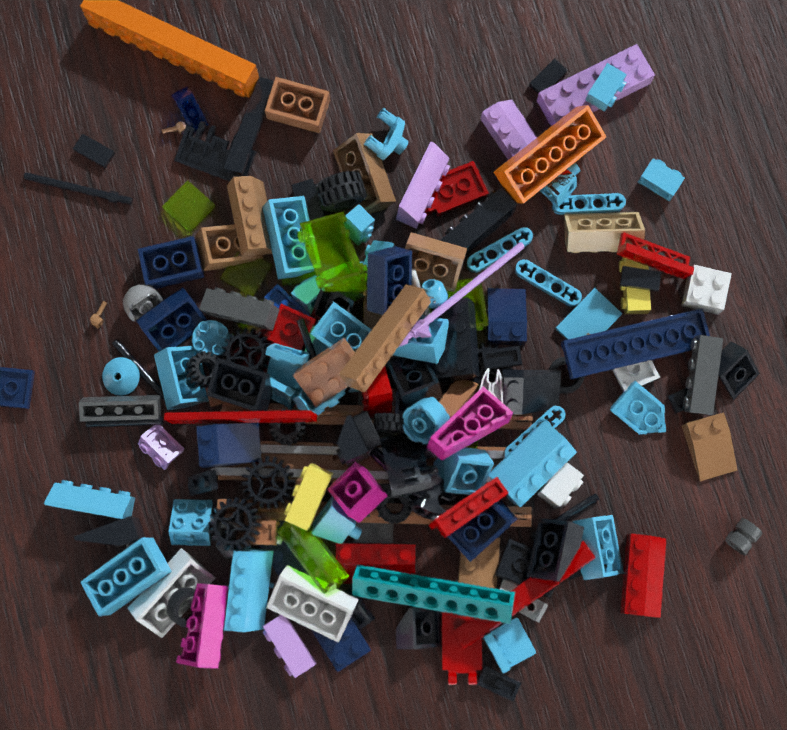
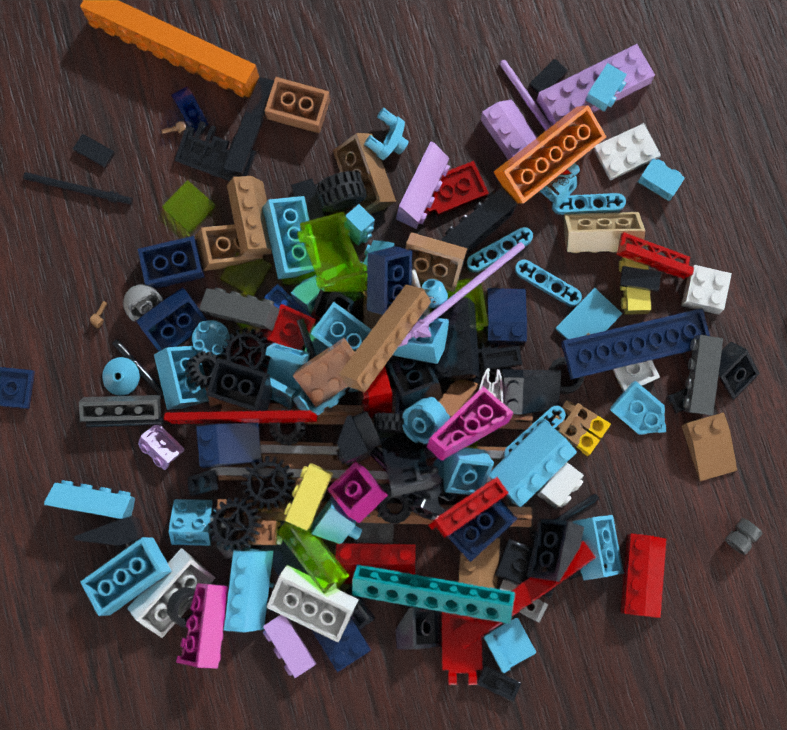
(525, 95): none -> lavender piece
(582, 427): none -> medium nougat hips
(626, 151): none -> white plate

